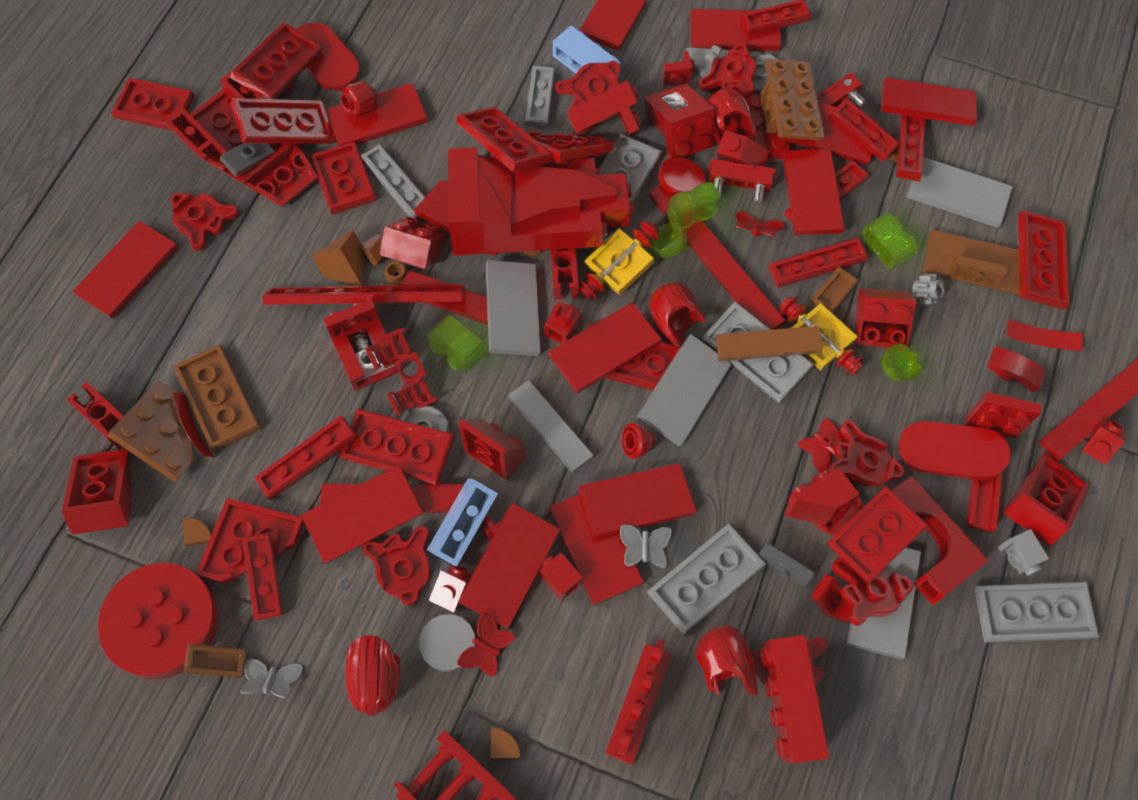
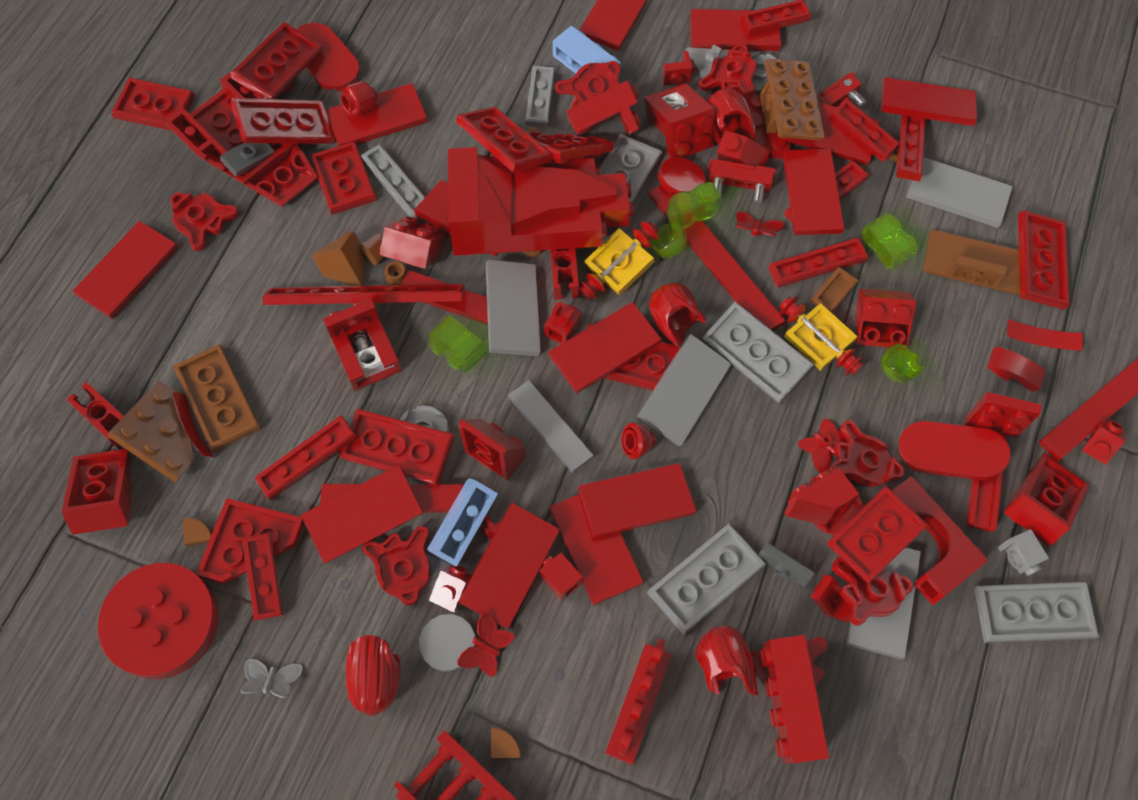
(215, 660): dark orange tile -> none
(398, 348): red piece -> none
(645, 548): light grey piece -> none
(769, 343): dark orange tile -> none
(928, 289): light grey gear -> none

